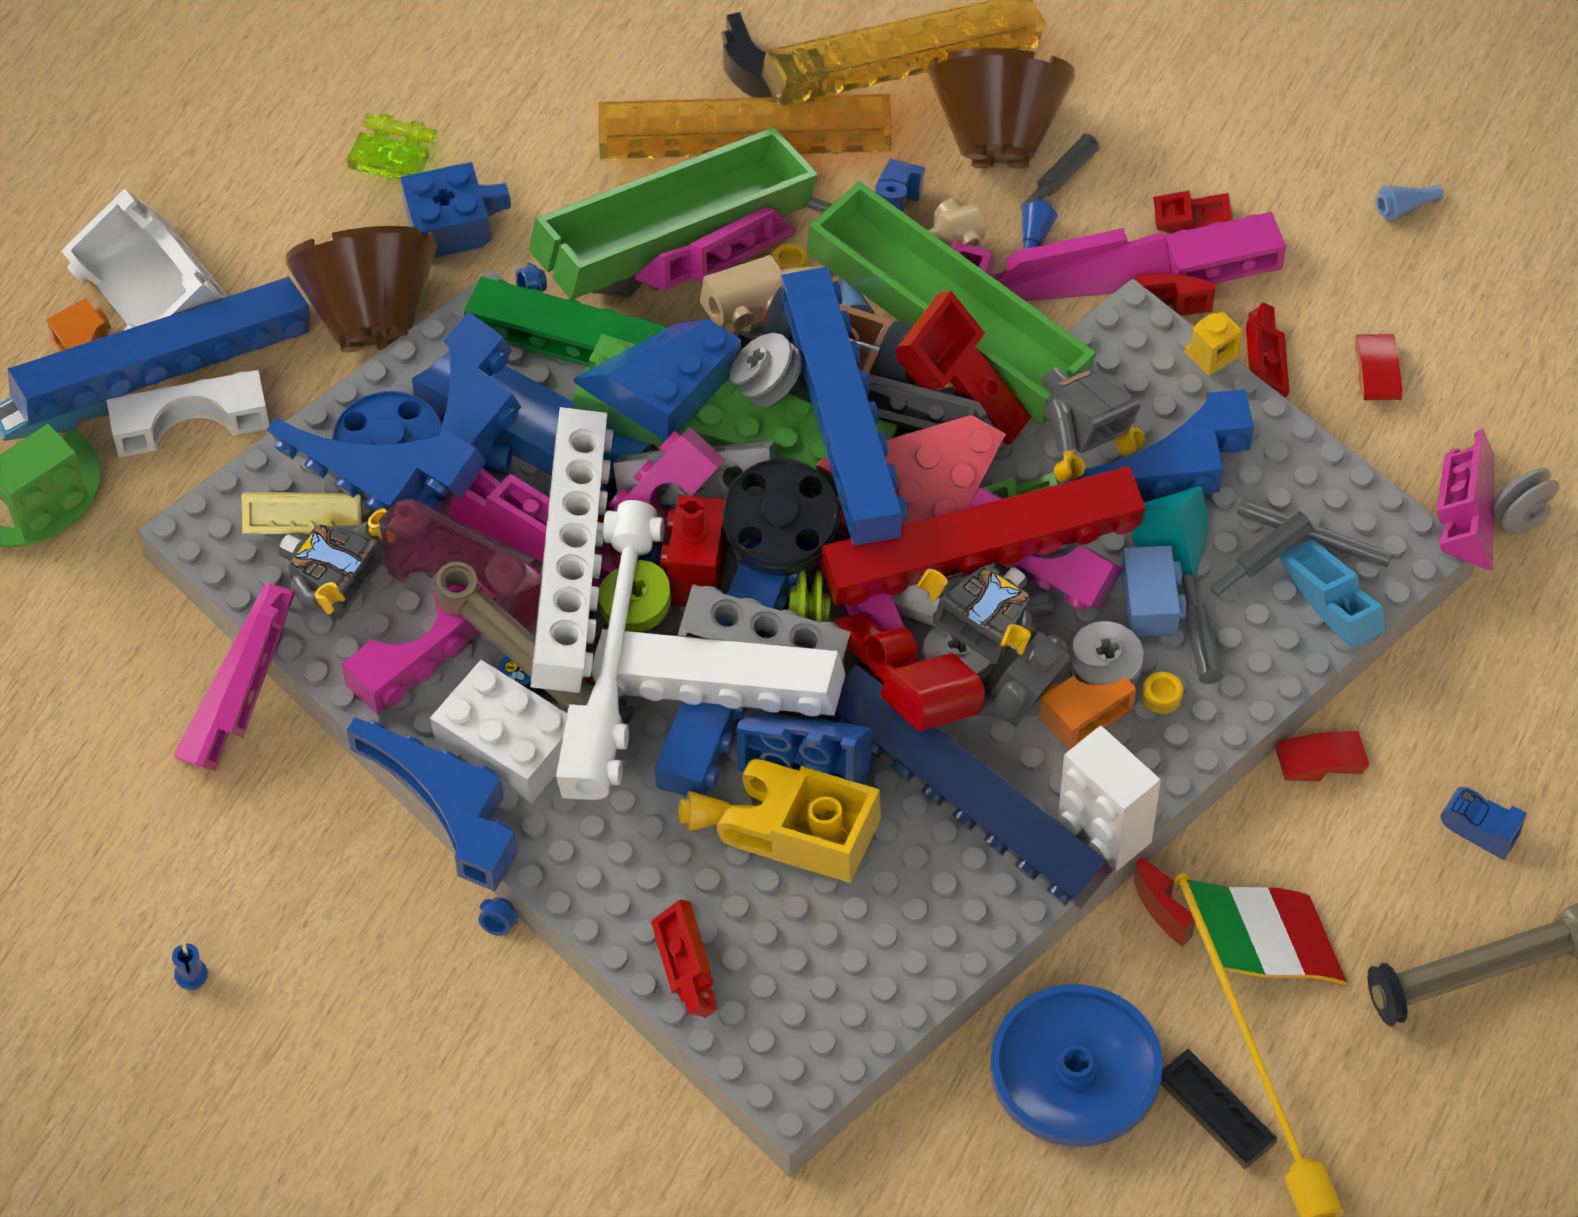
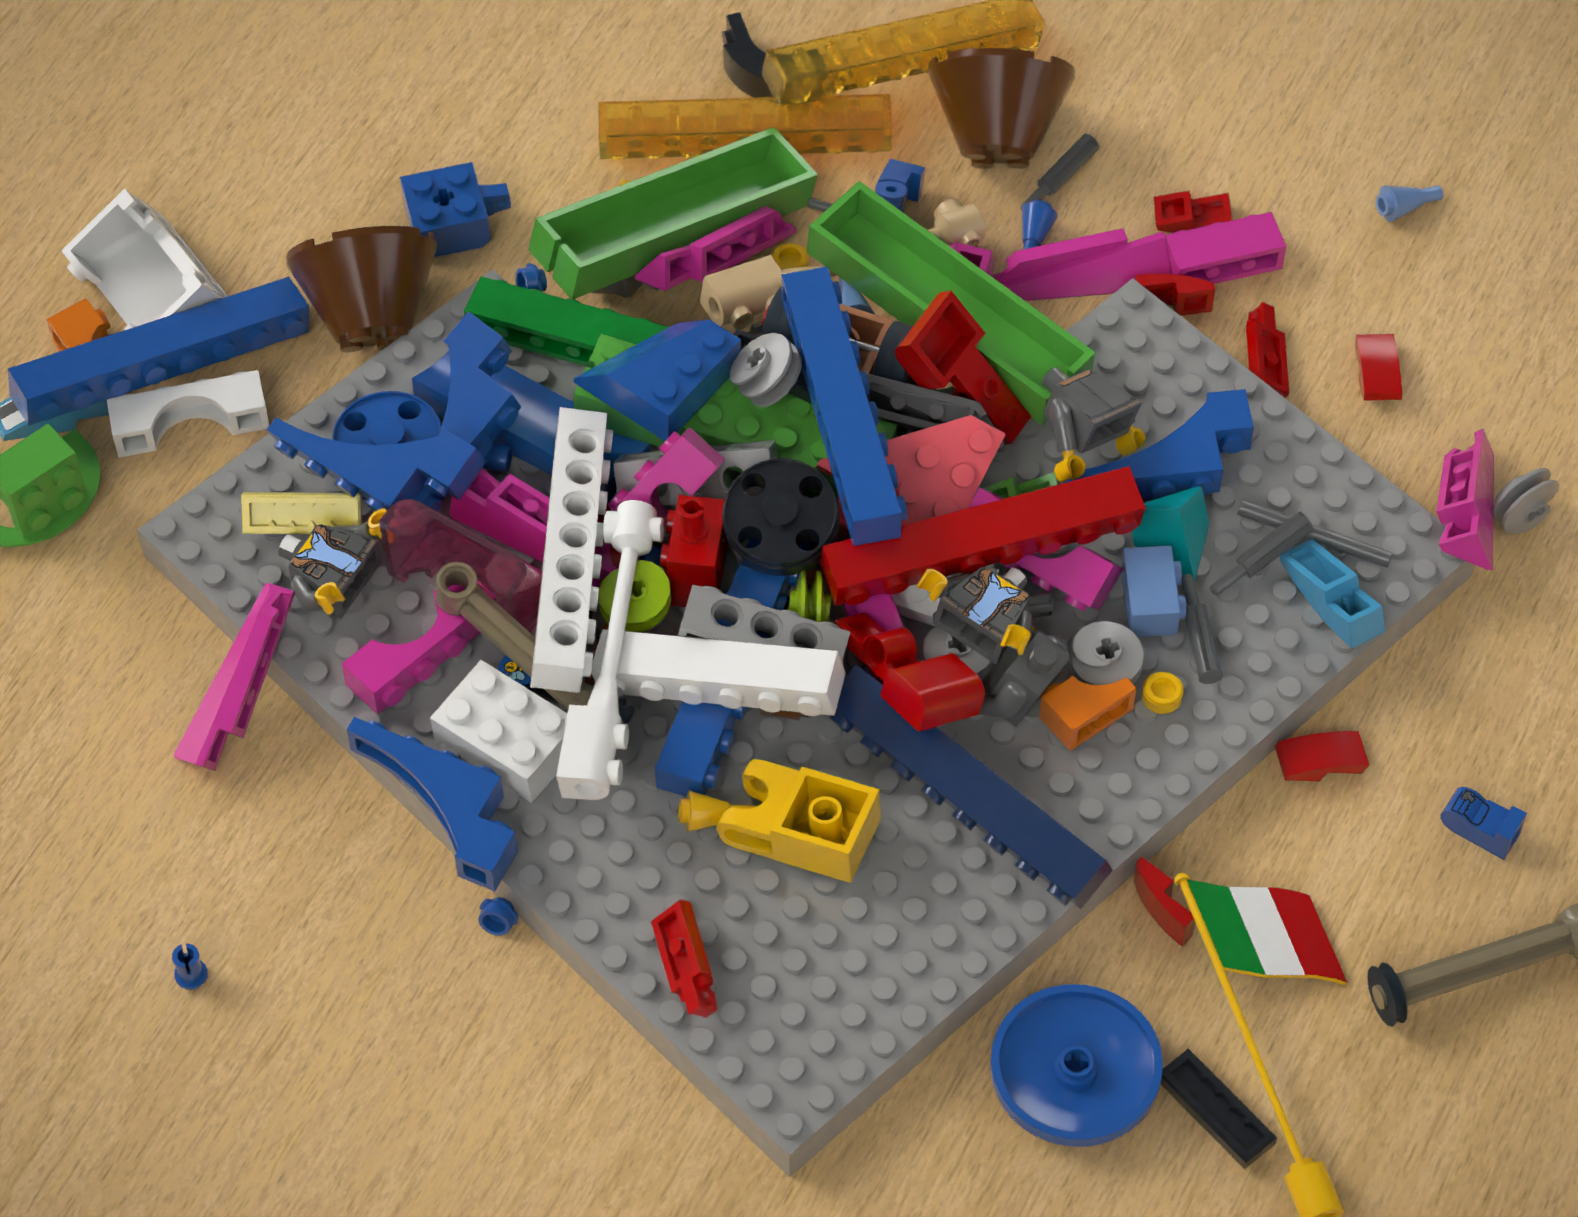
(391, 157): clear neon green plate -> none
(805, 742): blue wedge -> none
(1108, 798): white brick -> none
(1209, 335): yellow brick -> none

